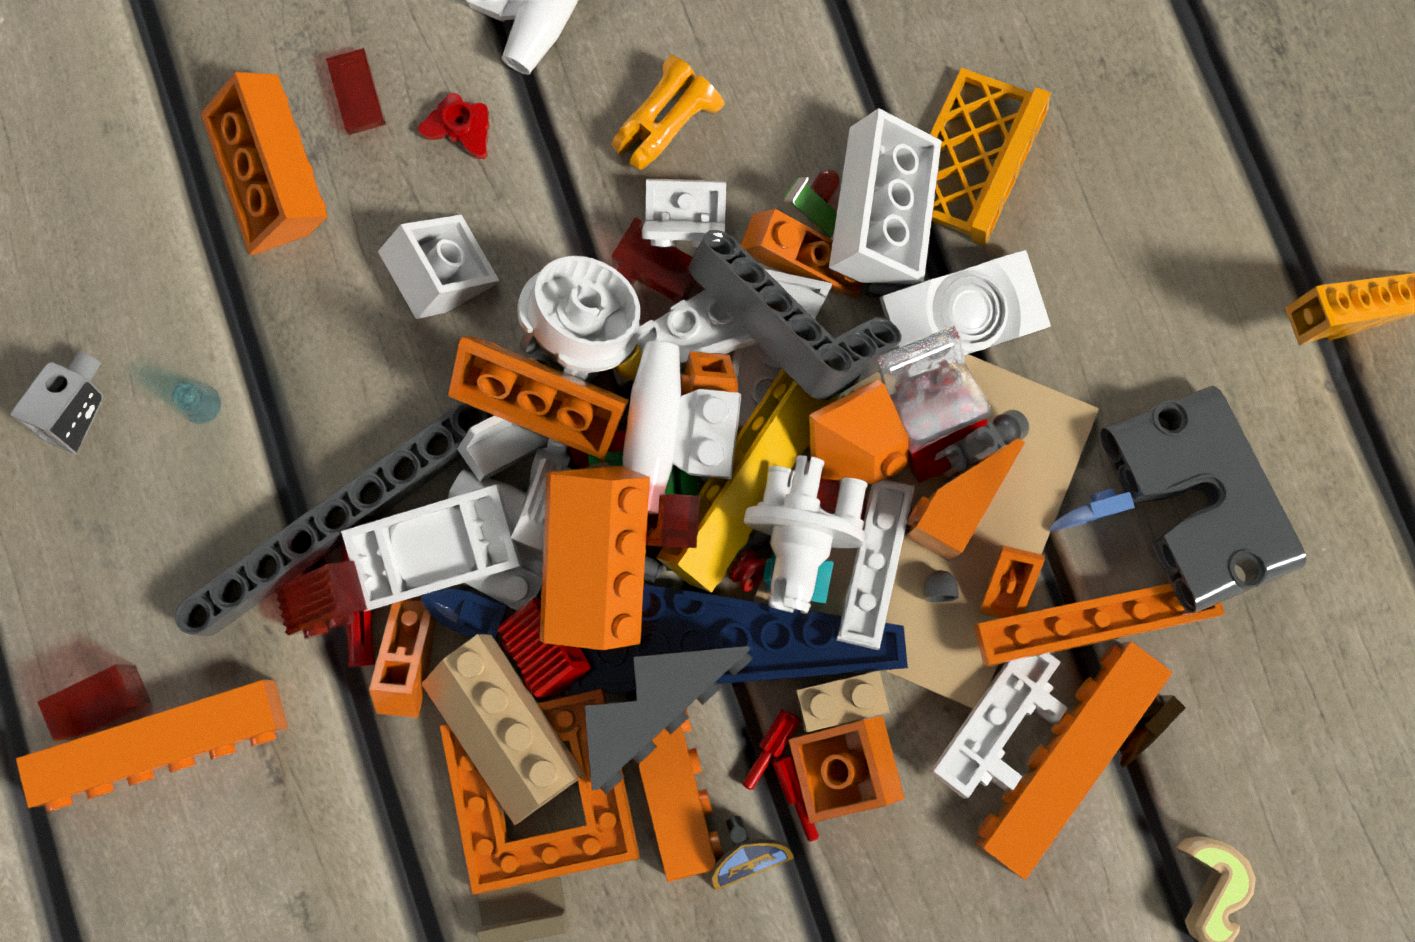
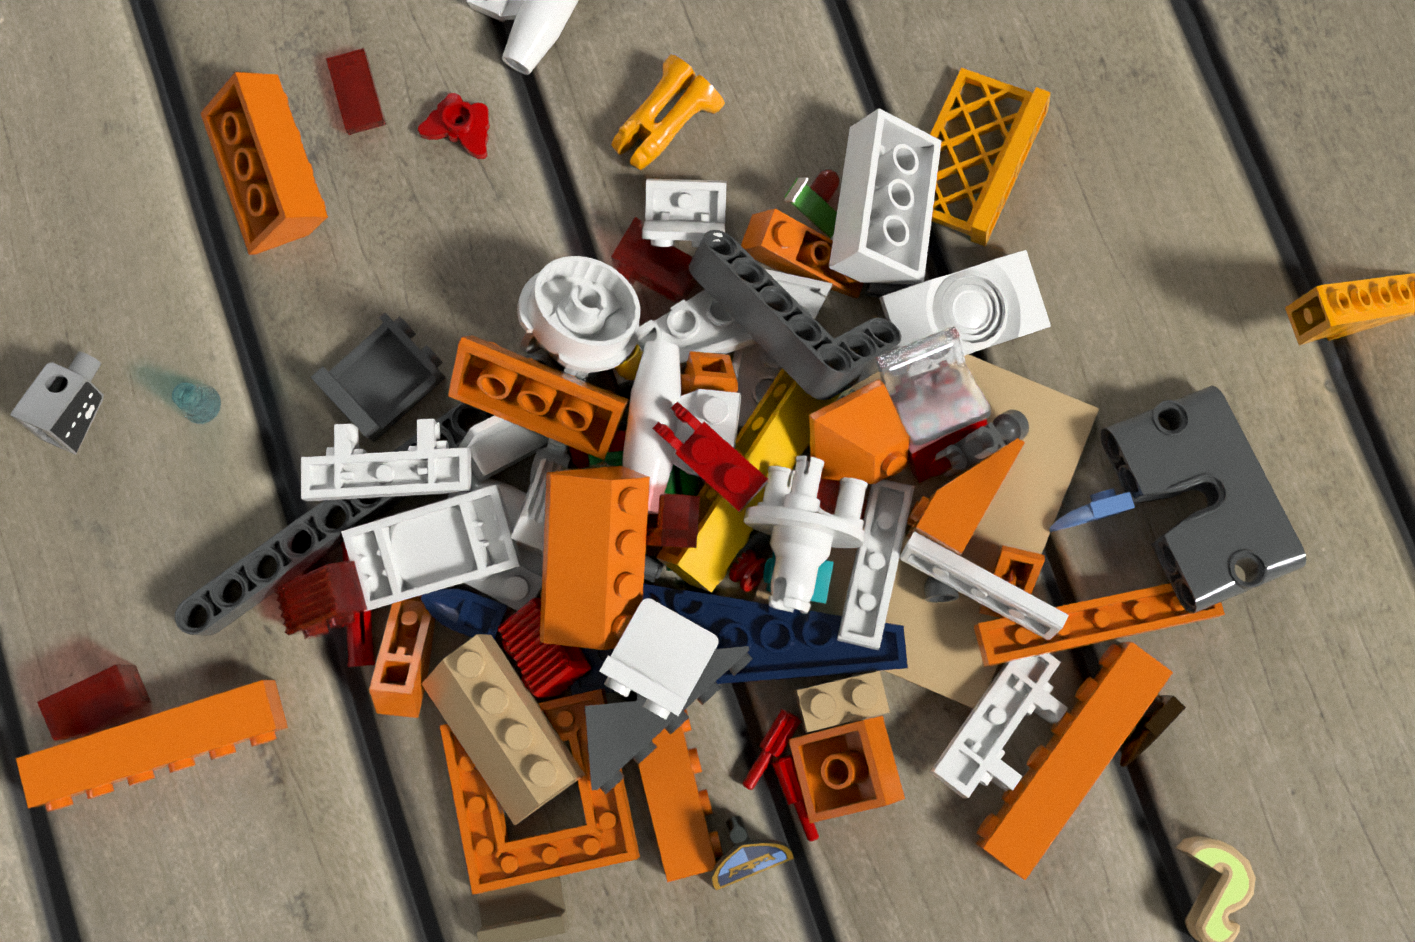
(355, 474): none -> white hinge
(381, 378): none -> dark grey panel
(437, 264): white slope -> none
(659, 658): none -> white bracket
(714, 460): none -> red hinge
(983, 586): none -> white tile

